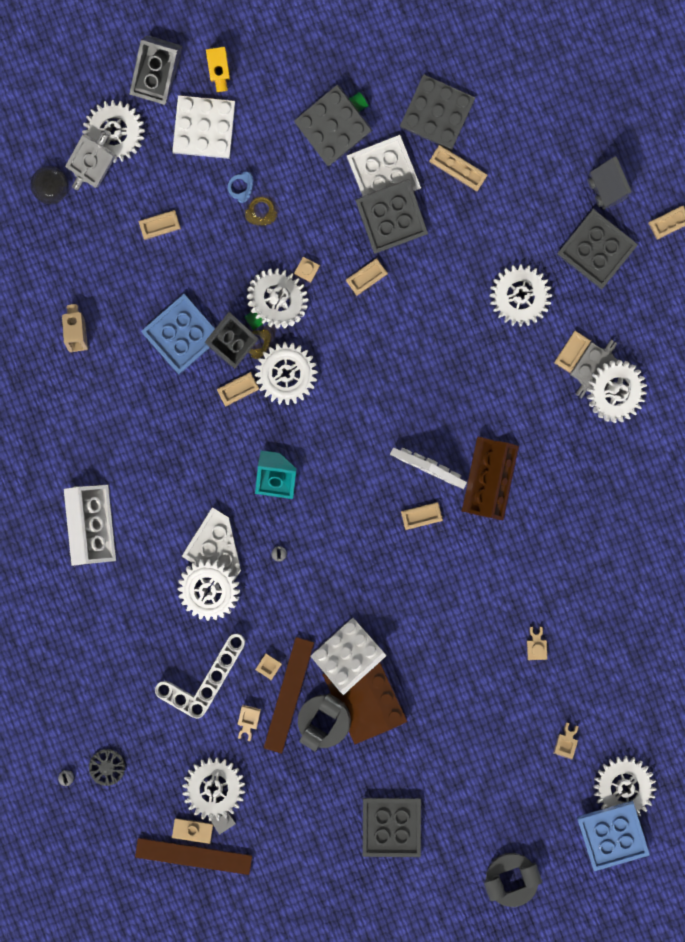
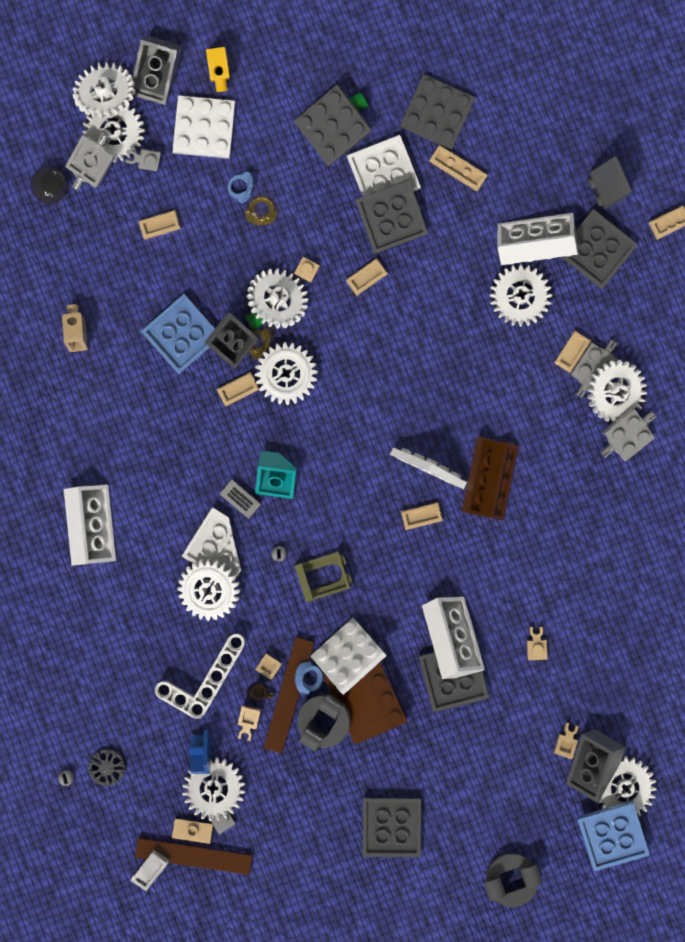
(104, 91): none -> white gear
(146, 159): none -> light grey plate
(149, 870): none -> tile
(200, 753): none -> blue panel
(240, 499): none -> light grey tile
(259, 692): none -> dark brown piece
(302, 669): none -> medium blue piece
(341, 585): none -> olive panel
(451, 691): none -> dark grey plate
(453, 637): none -> white slope
(537, 239): none -> white slope
(595, 764): none -> dark grey slope
(628, 434): none -> light grey plate

